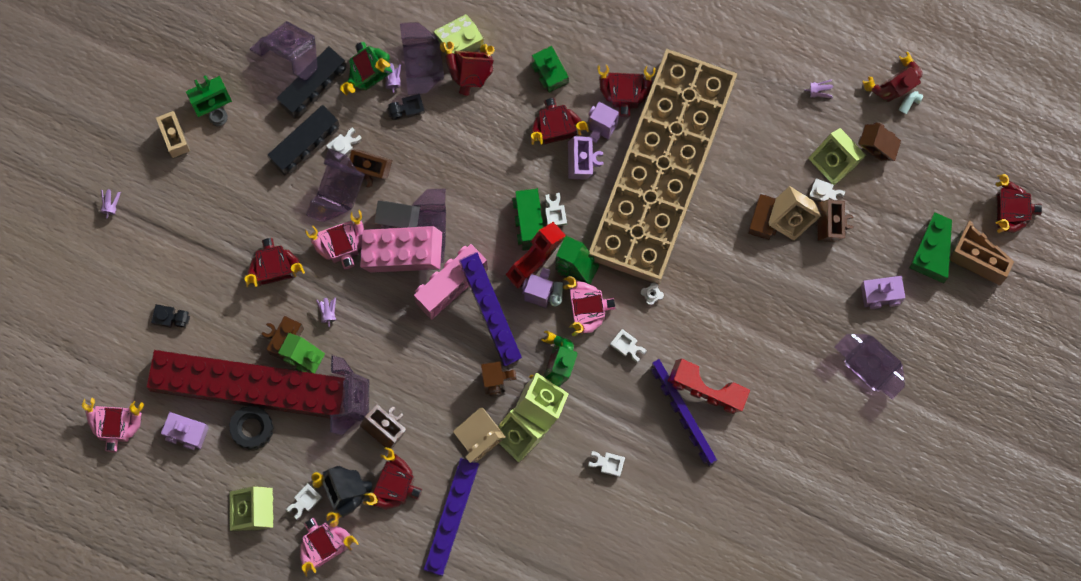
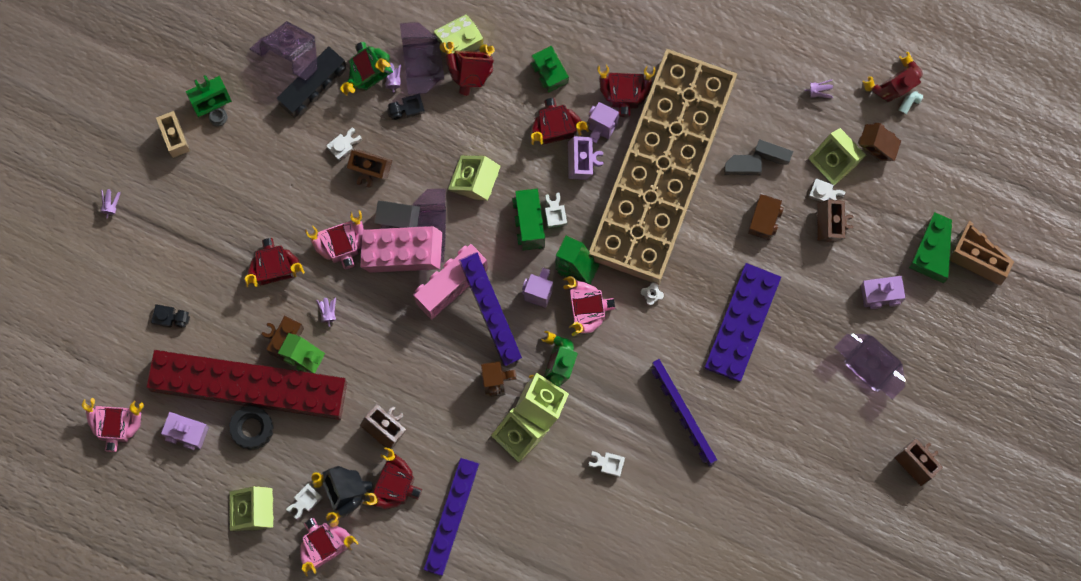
(303, 140): black brick -> none
(337, 189): clear purple piece -> none
(356, 397): clear purple piece -> none
(474, 177): none -> yellowish green slope
(479, 435): tan bracket -> none
(543, 246): red arch -> none
(556, 297): light aqua arm -> none
(625, 344): white plate -> none
(687, 376): arch -> none
(742, 322): none -> dark purple plate
(743, 165): none -> dark grey piece
(773, 152): none -> dark grey piece
(793, 213): tan slope -> none
(919, 461): none -> reddish brown brick
(1013, 206): torso -> none

